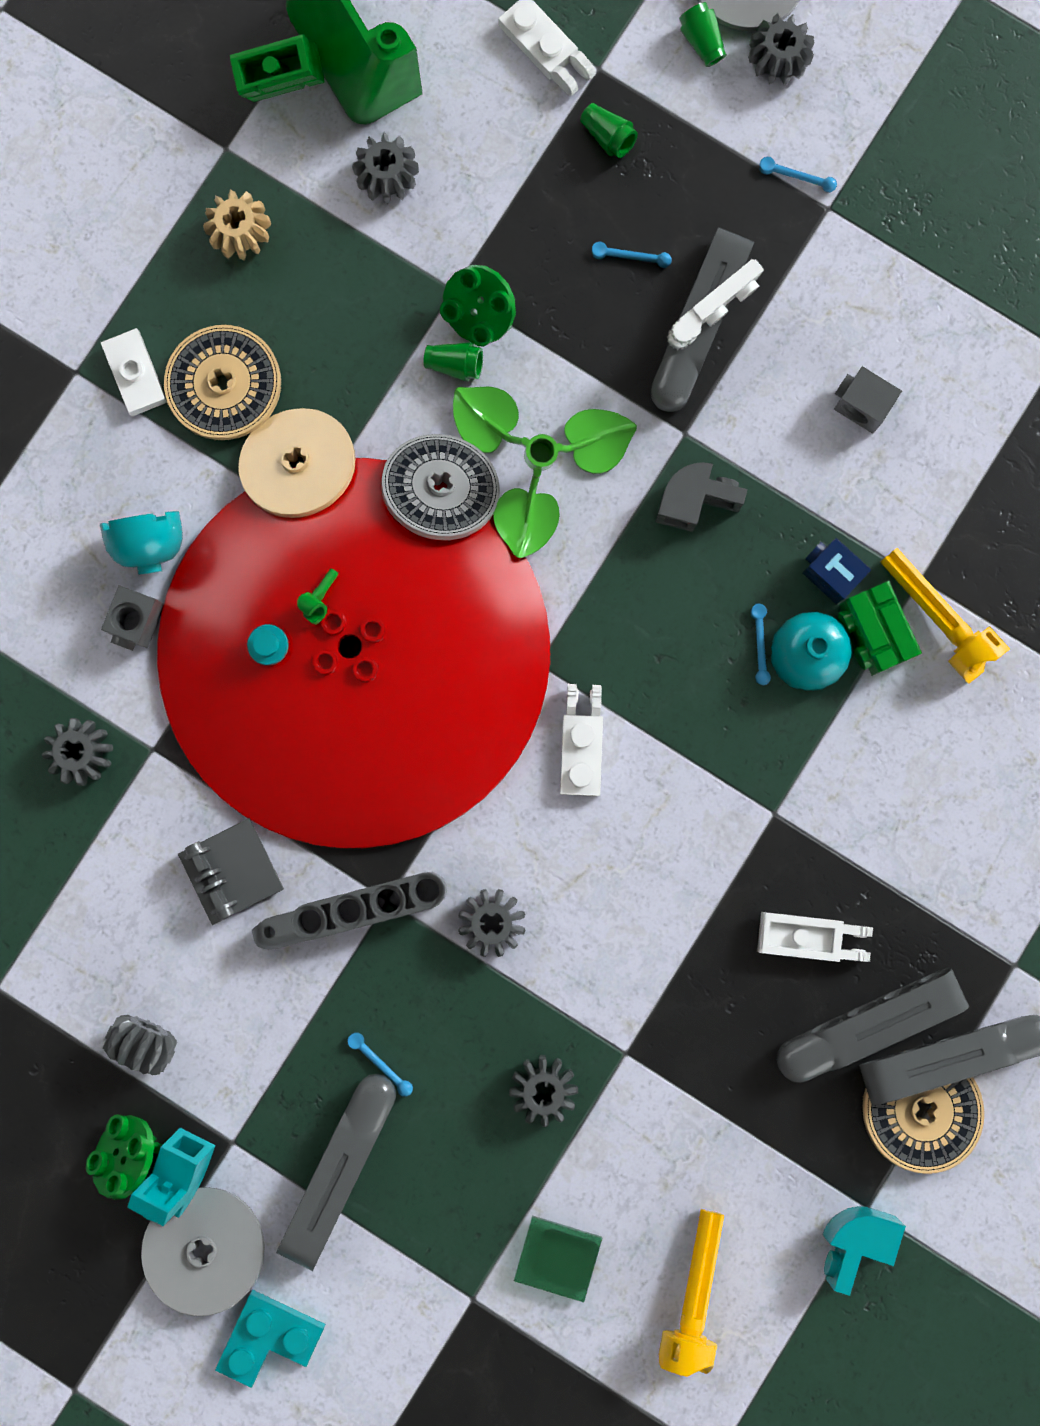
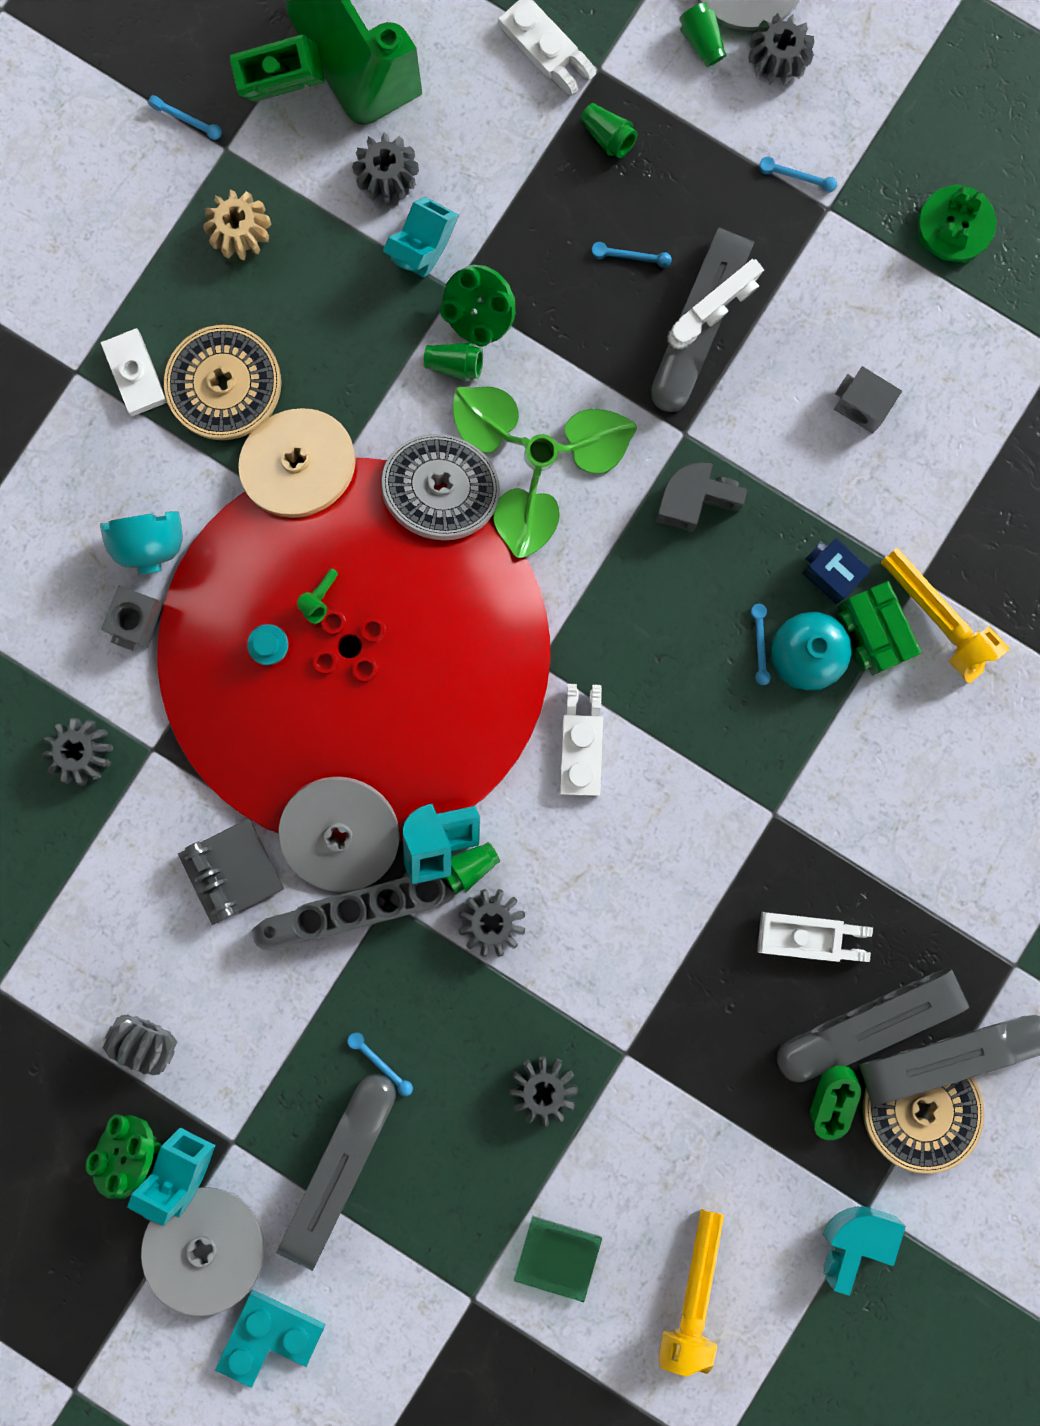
(213, 131): none -> dark azure hinge
(353, 809): none -> light grey piece
(422, 237): none -> teal brick
(432, 837): none -> teal brick
(470, 867): none -> green cone
(827, 1101): none -> green beam
(950, 239): none -> green plate

